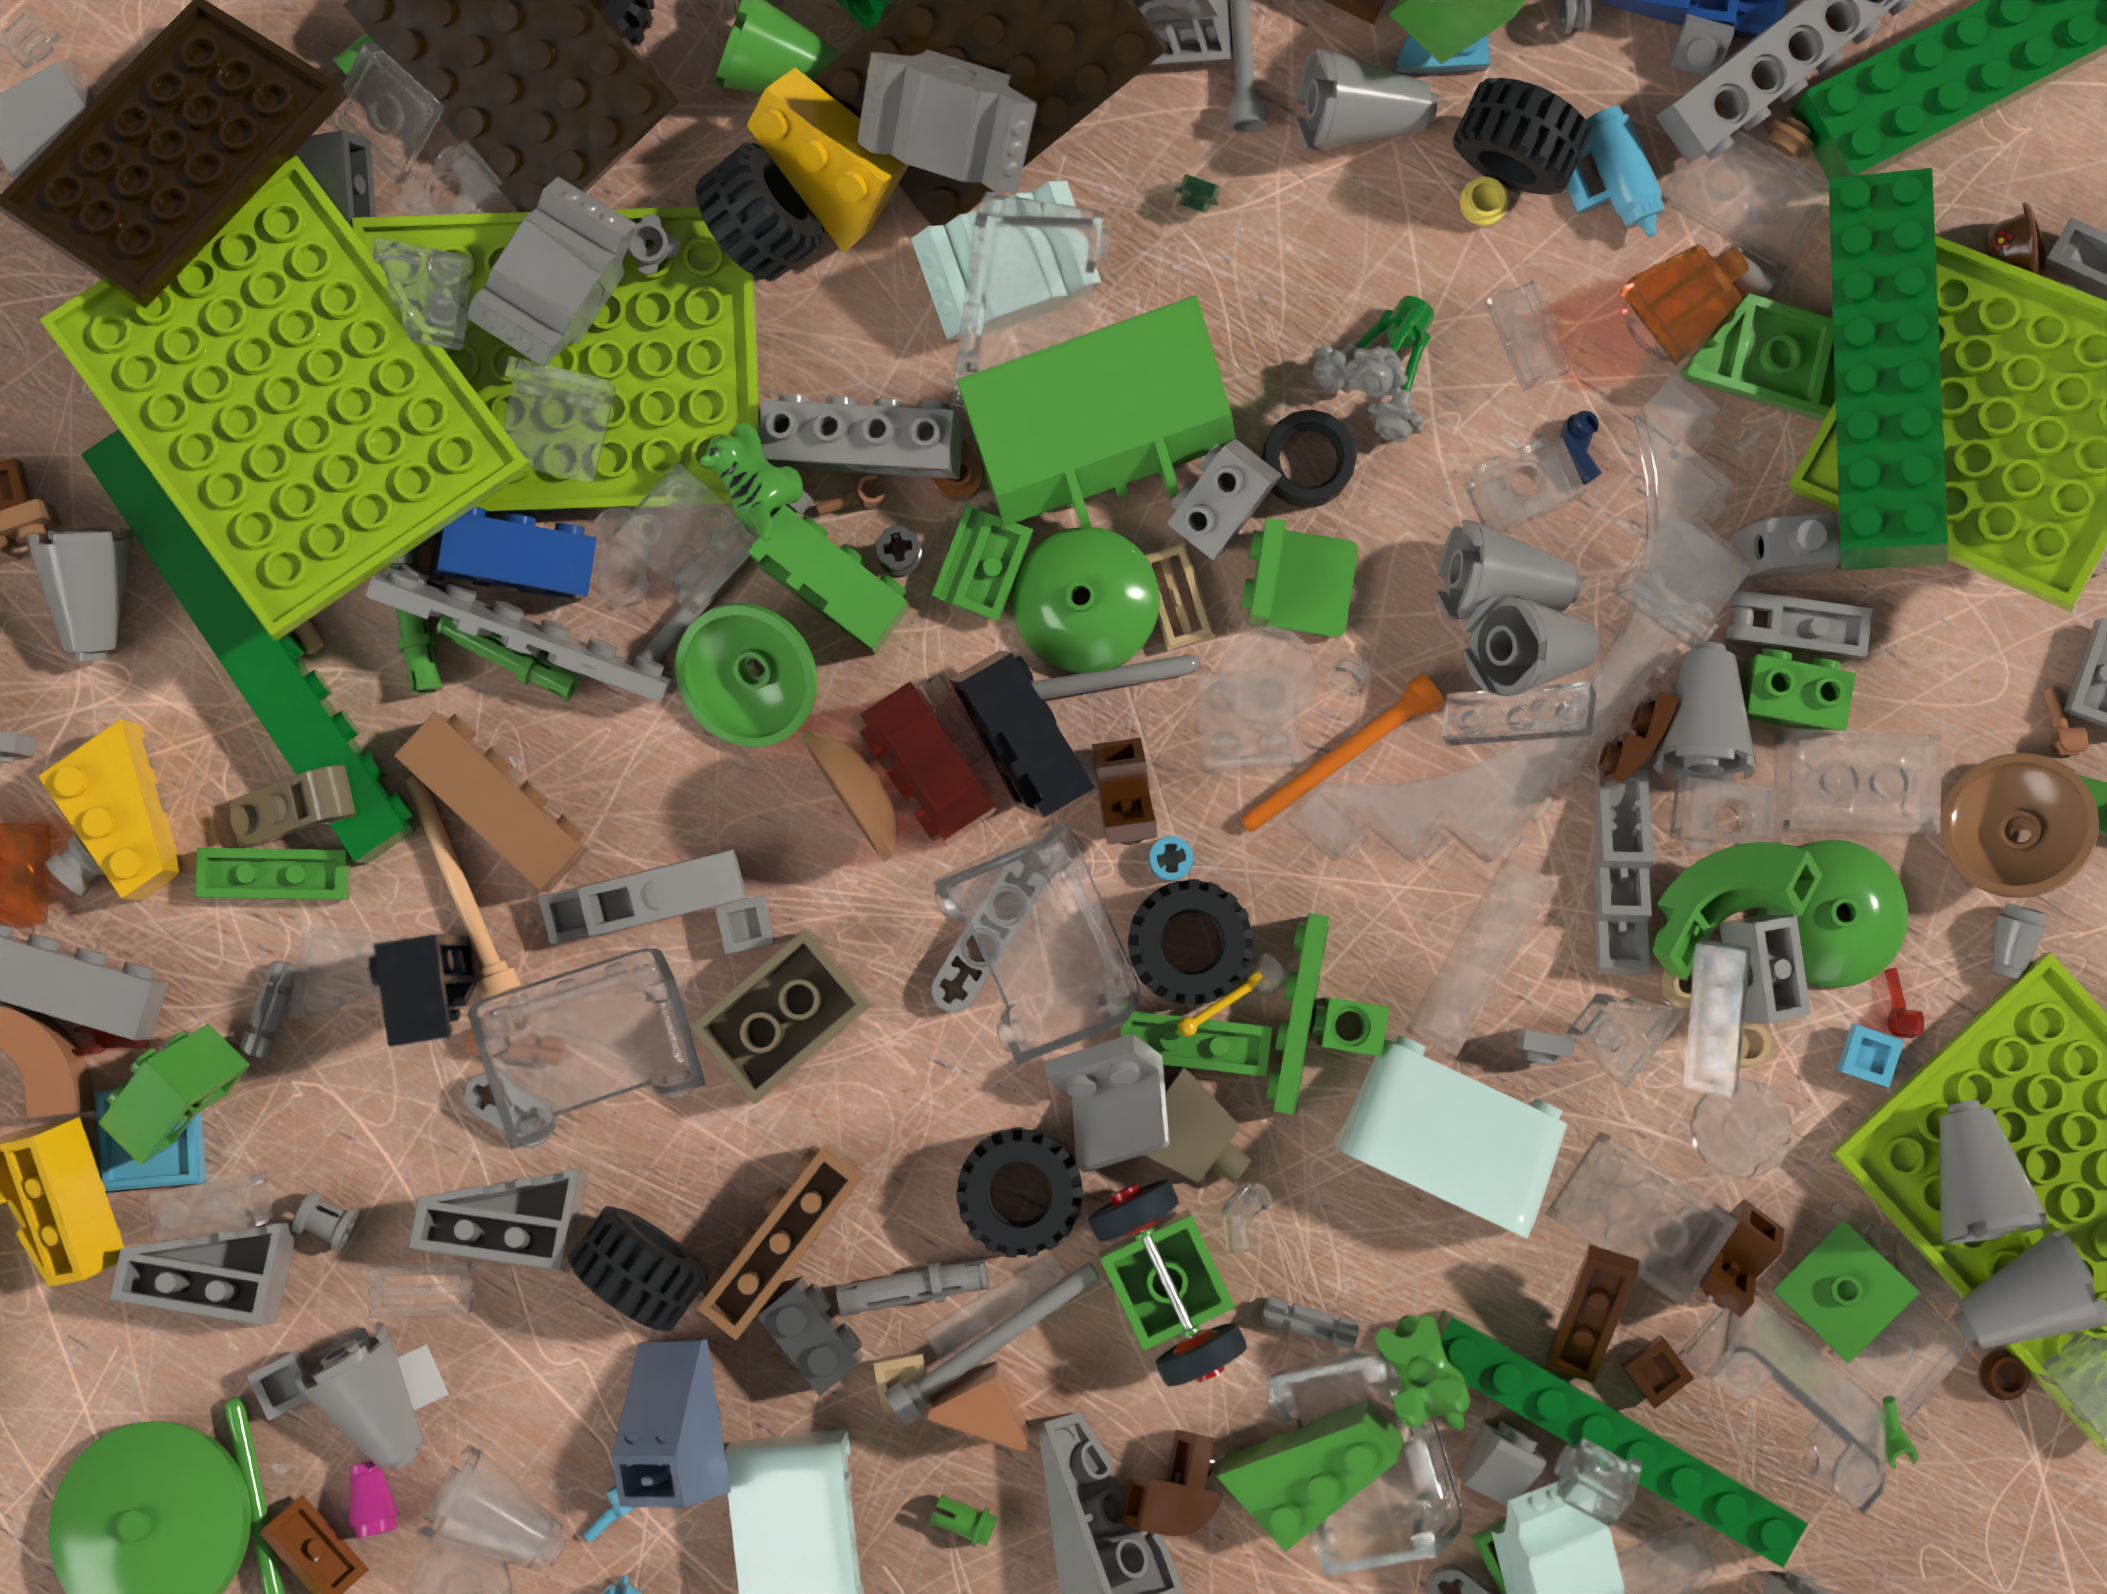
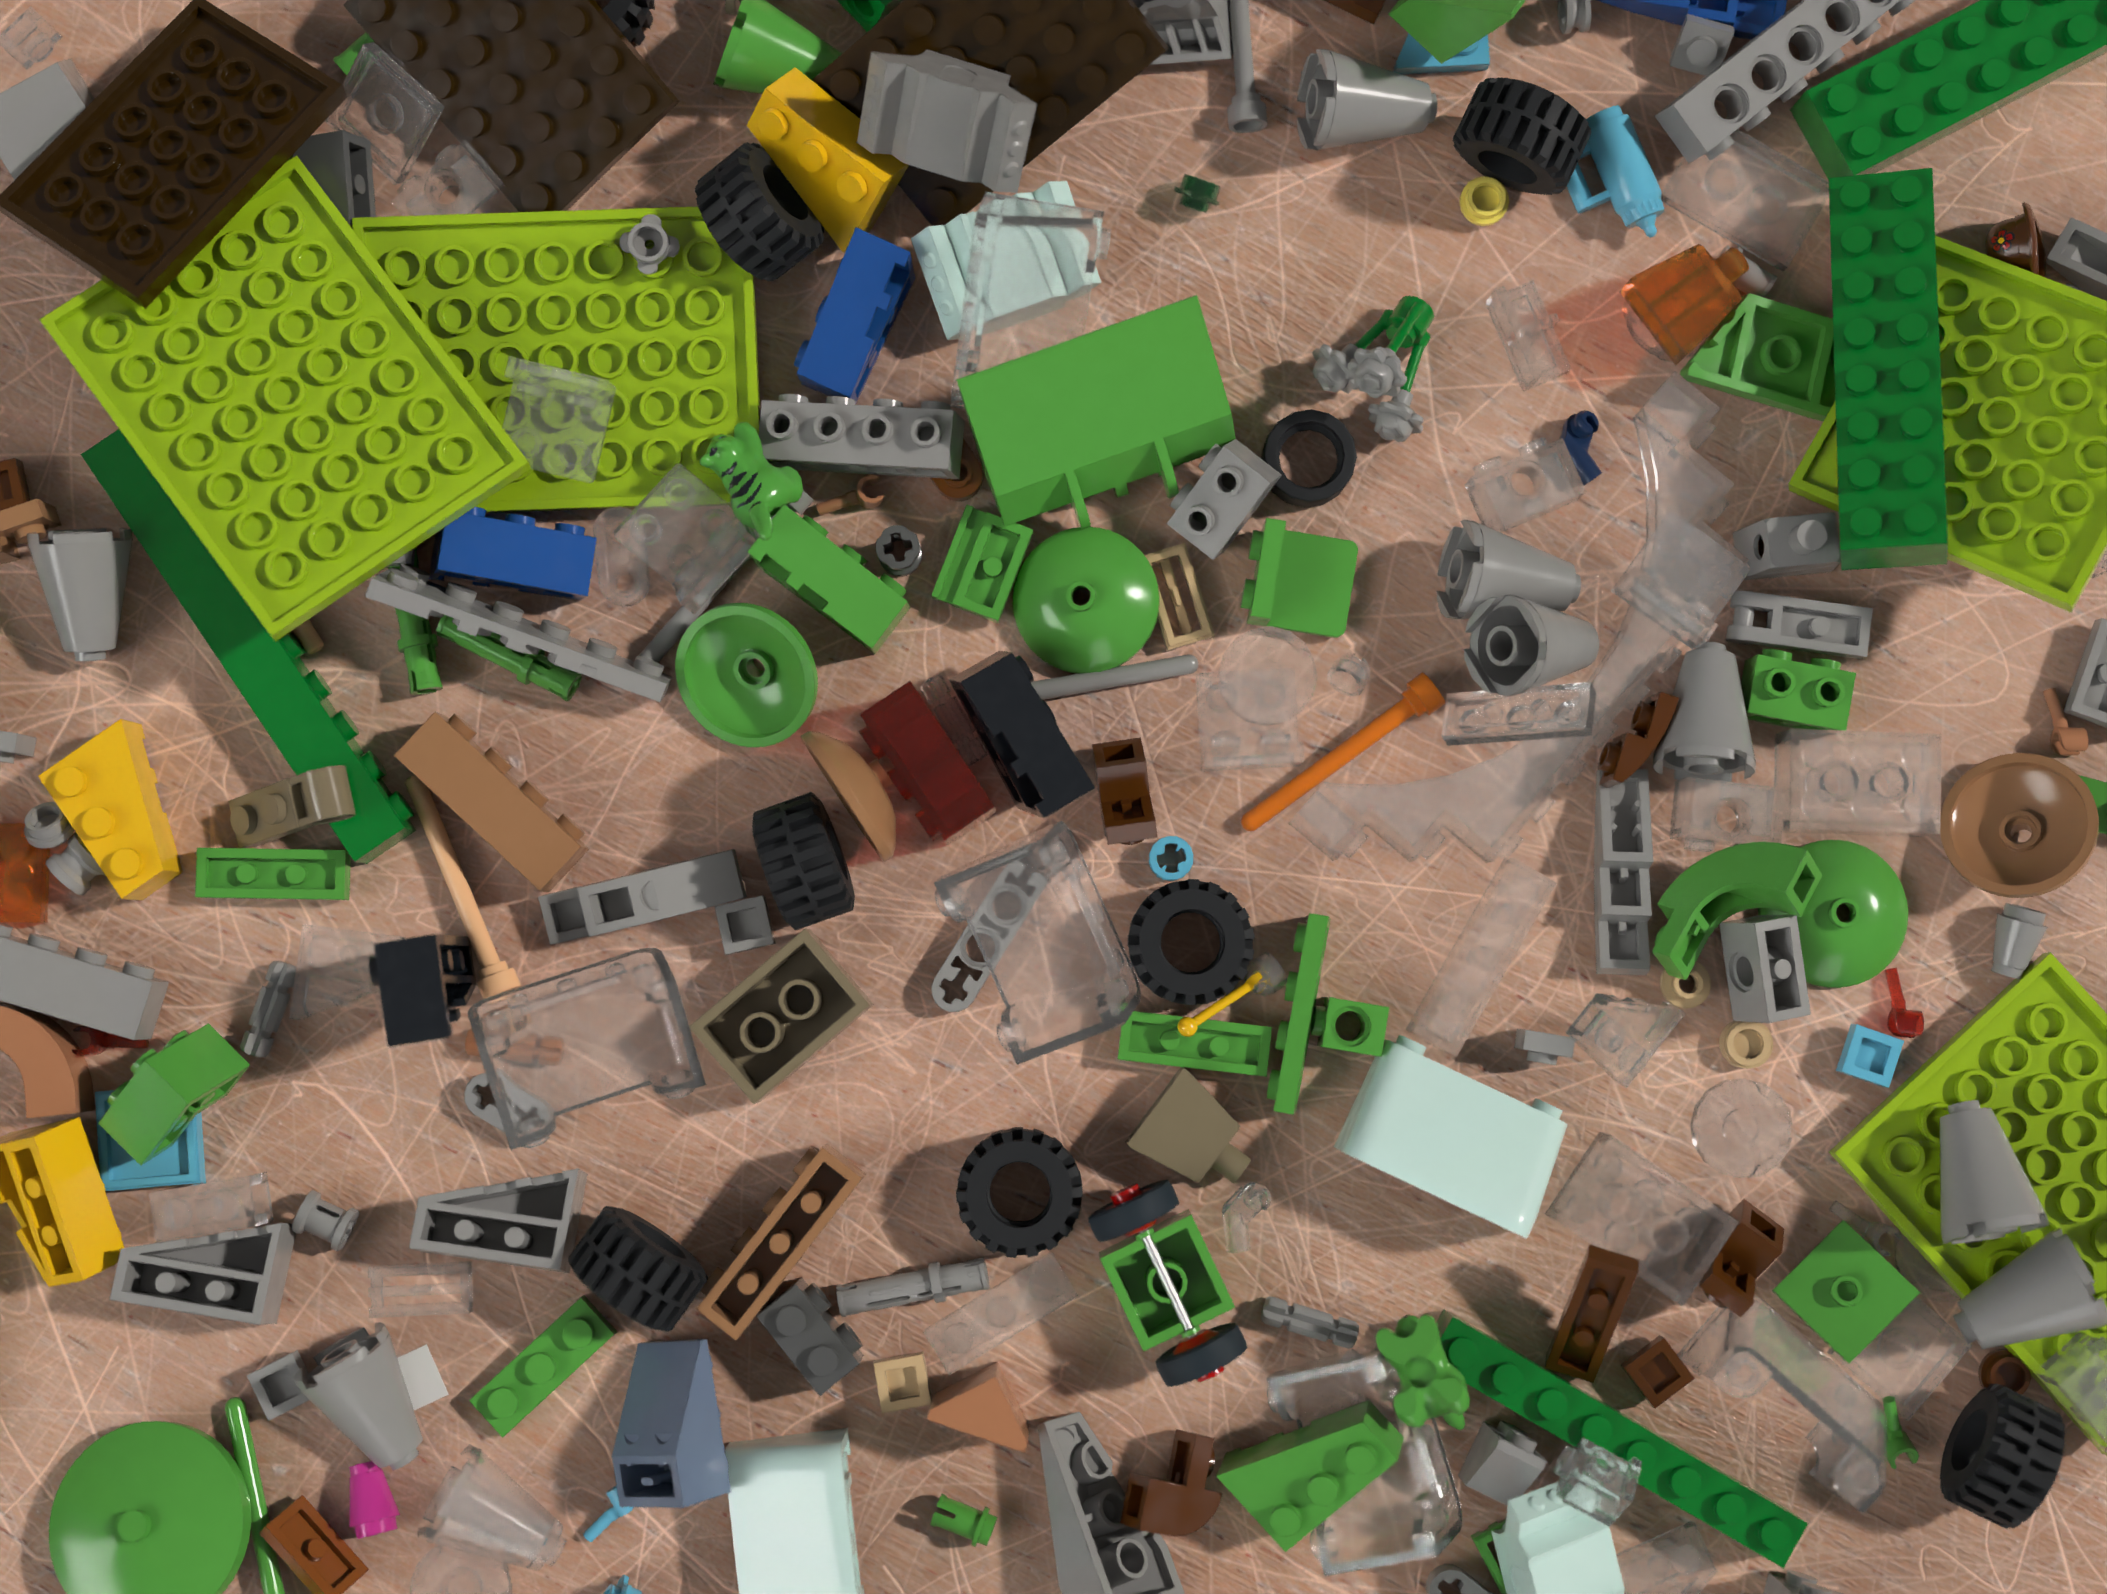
(47, 826): none -> light grey plate
(428, 289): clear wing -> none
(543, 1366): none -> bright green plate
(554, 273): light grey slope -> none
(803, 861): none -> black tyre
(856, 316): none -> blue wedge
(910, 1398): light grey piece -> none
(1114, 1100): light grey bracket -> none
(1716, 1017): clear plate -> none
(1789, 137): medium nougat plate -> none
(2002, 1456): none -> black tyre

